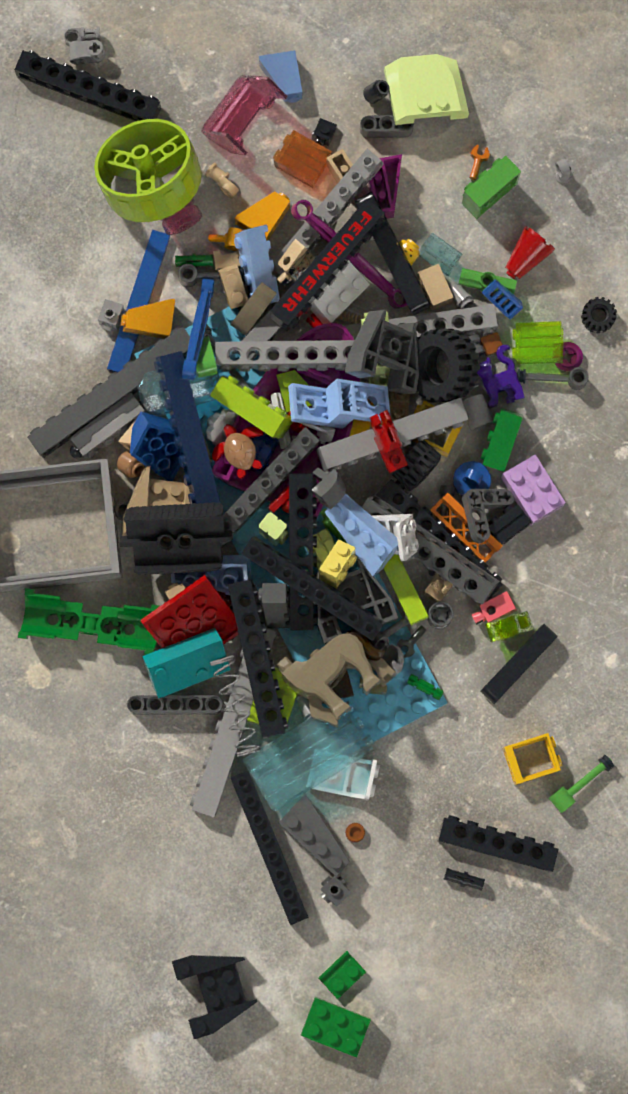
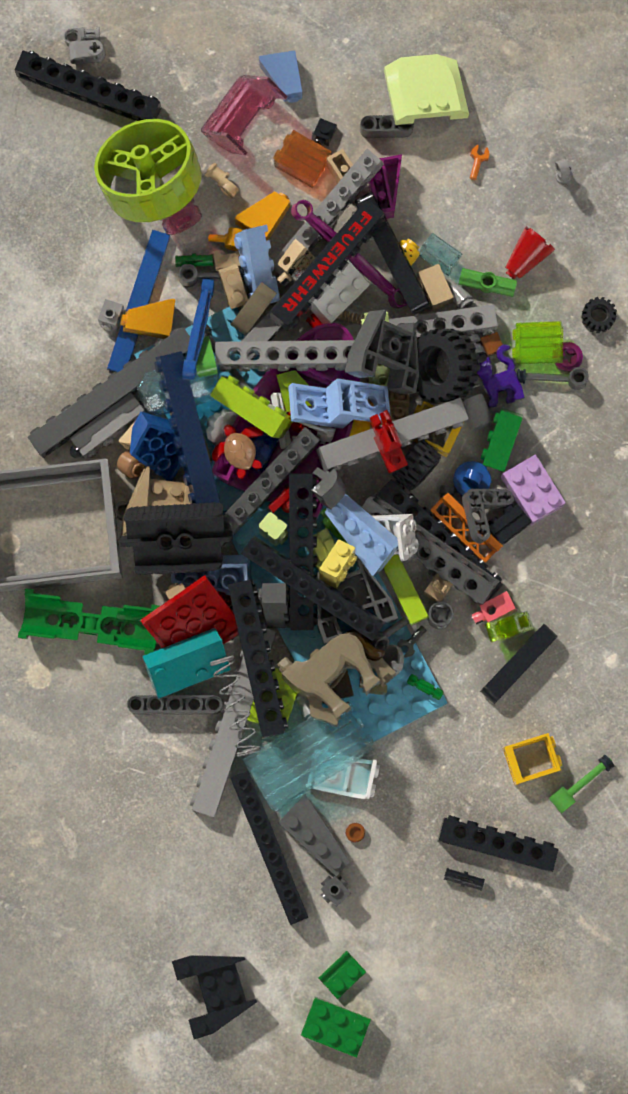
(376, 91): black brick -> none
(490, 186): bright green brick -> none
(511, 308): blue slope -> none

